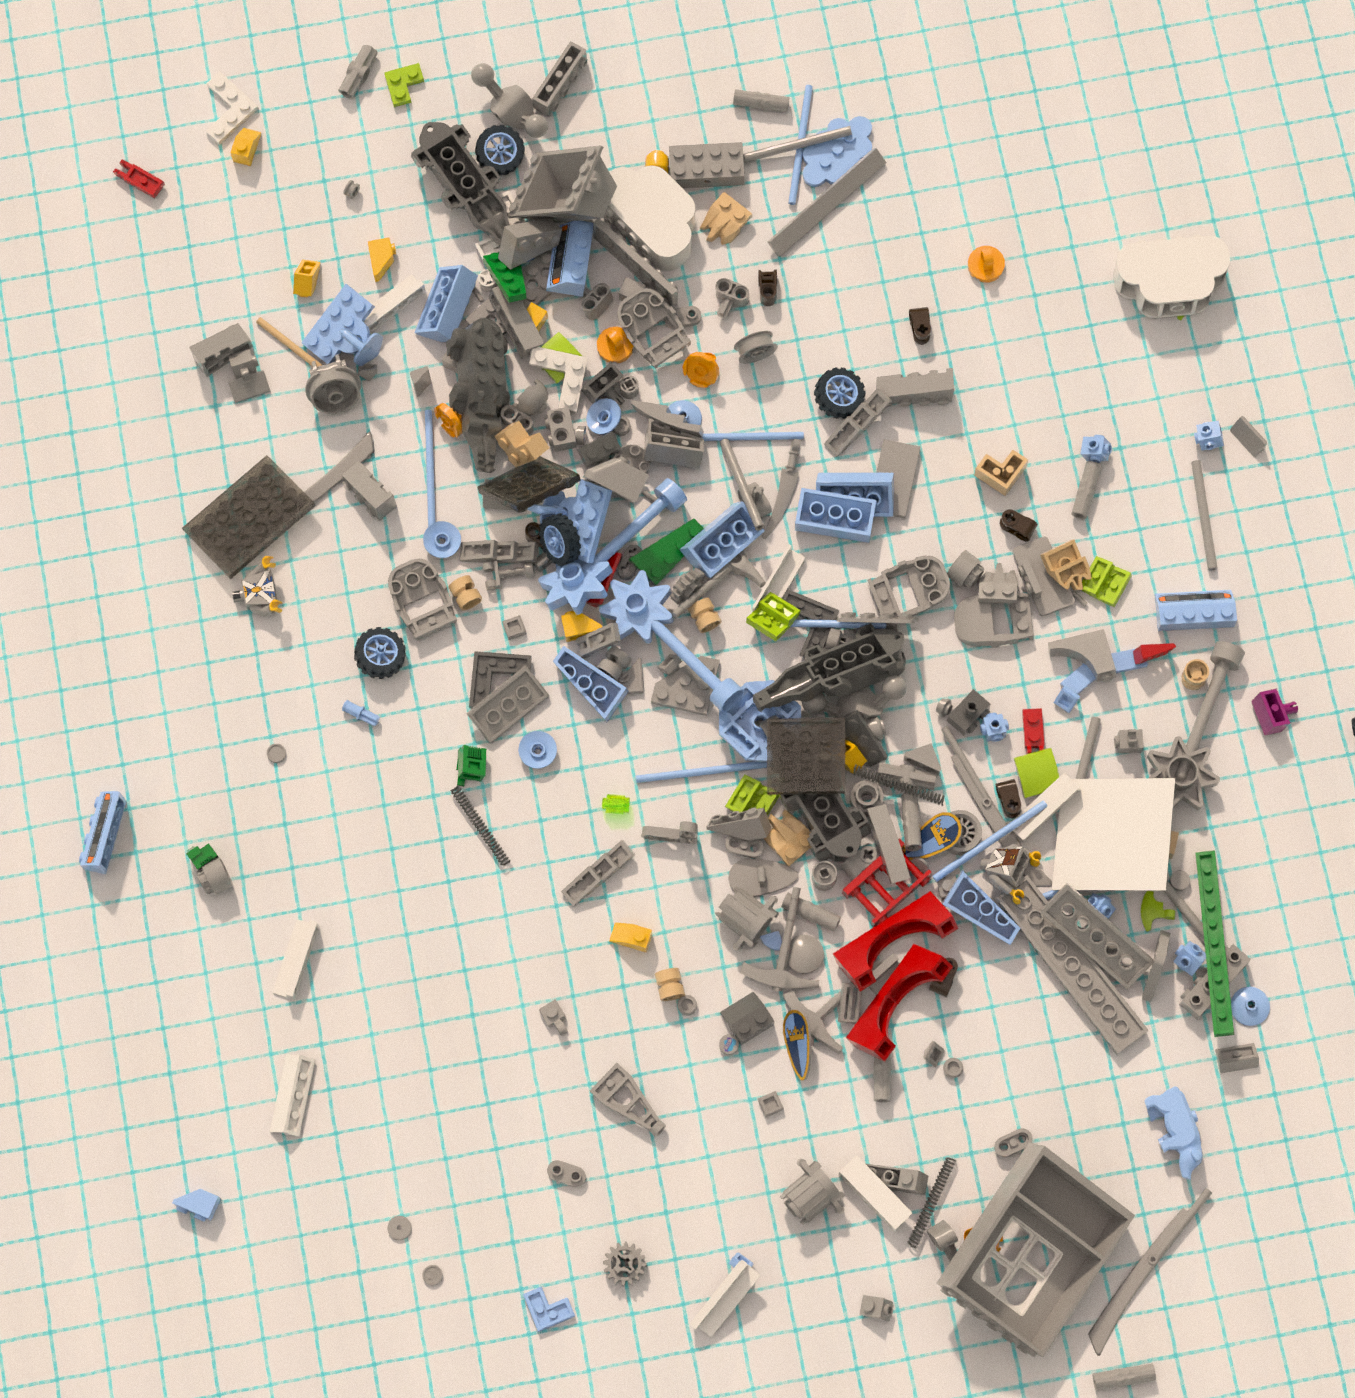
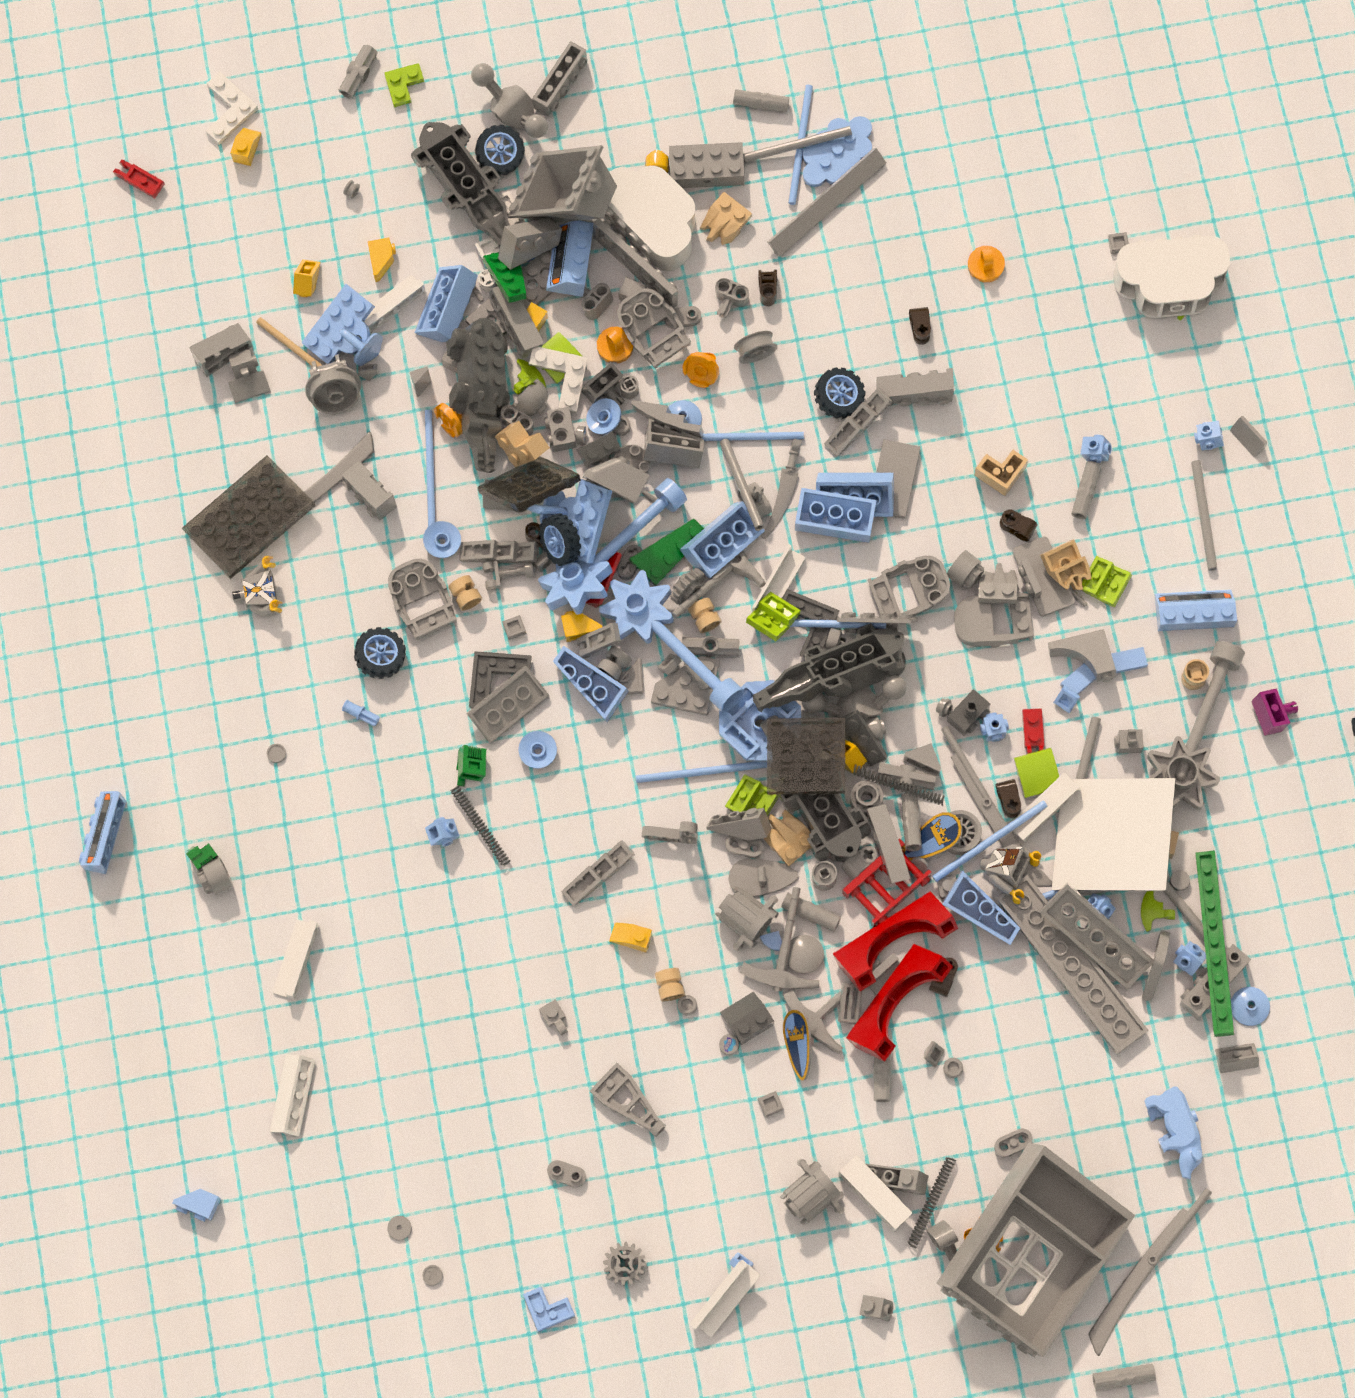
(442, 832): none -> light blue brick
(527, 376): none -> lime piece
(616, 804): clear neon green brick -> none
(723, 647): none -> light grey piece
(1117, 241): none -> light grey tile
(1151, 651): red slope -> none

